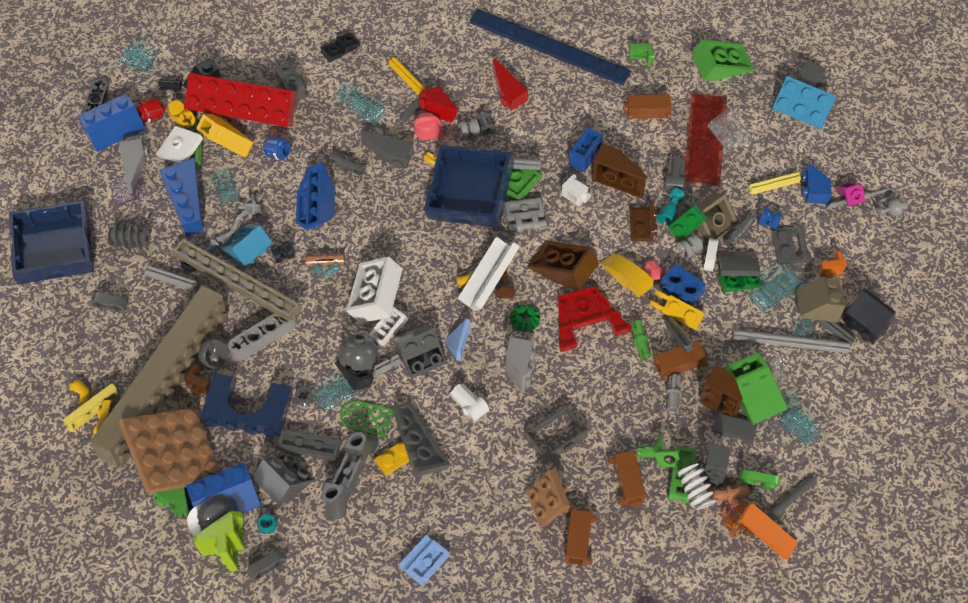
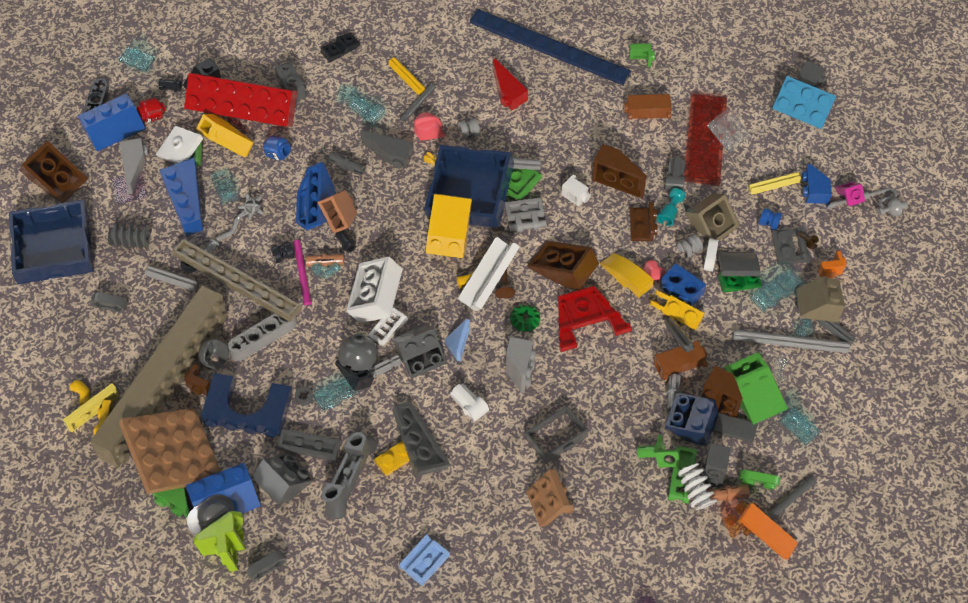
(53, 172): none -> reddish brown slope
(140, 135): clear piece -> none
(183, 117): yellow piece -> none
(246, 245): dark azure slope -> none
(263, 520): teal plate -> none
(302, 272): none -> dark pink bar
(338, 210): none -> nougat torso
(347, 243): none -> black pin
(388, 422): bright green window -> none
(438, 103): red slope -> none
(449, 226): none -> yellow slope
(486, 123): dark grey bush -> none
(579, 537): dark orange brick -> none
(585, 149): blue brick -> none
(628, 479): dark orange brick -> none
(640, 339): bright green pin -> none
(687, 222): green plate -> none
(692, 418): none -> dark blue slope
(721, 59): bright green slope -> none
(739, 231): dark grey pin -> none
(810, 240): none -> dark brown hand
(869, 316): black slope -> none

